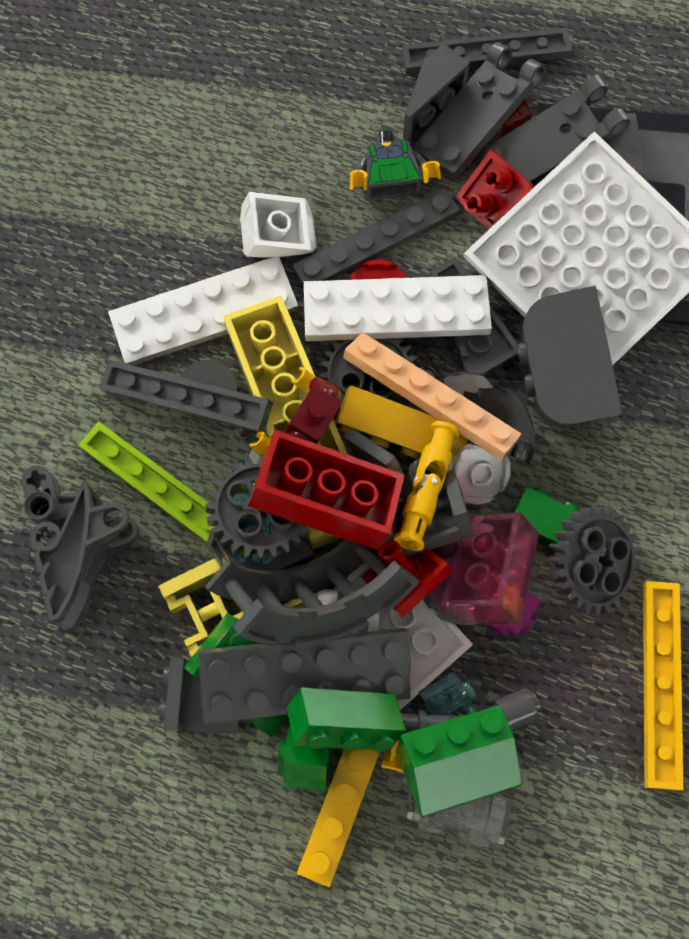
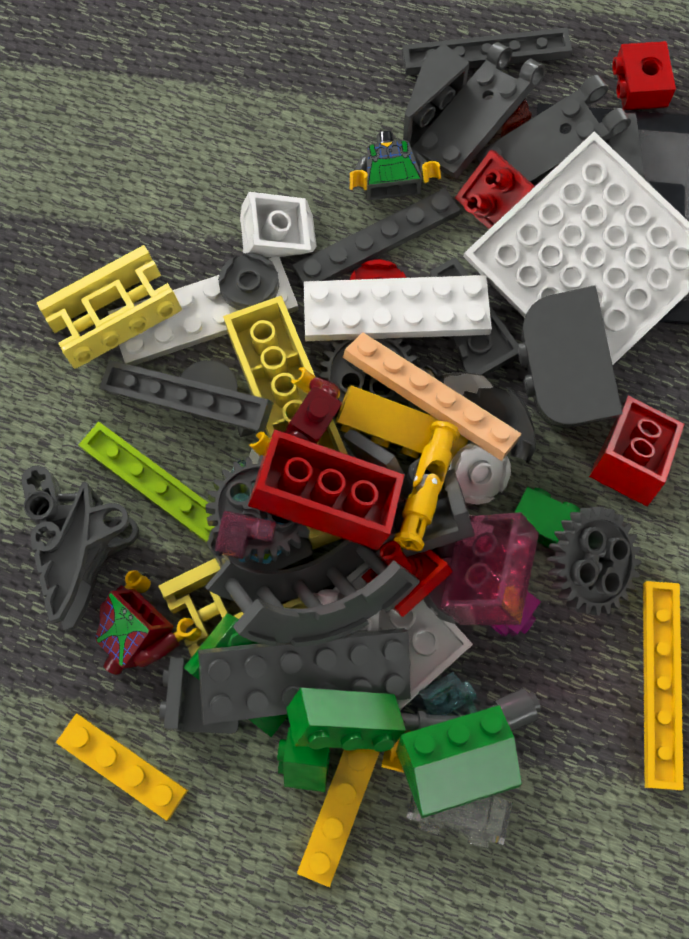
(100, 290): none -> light yellow fence
(122, 766): none -> yellow plate
(134, 630): none -> dark red torso
(237, 529): none -> clear pink piece
(248, 280): none -> dark grey tile
(638, 451): none -> red slope
(644, 75): none -> red brick

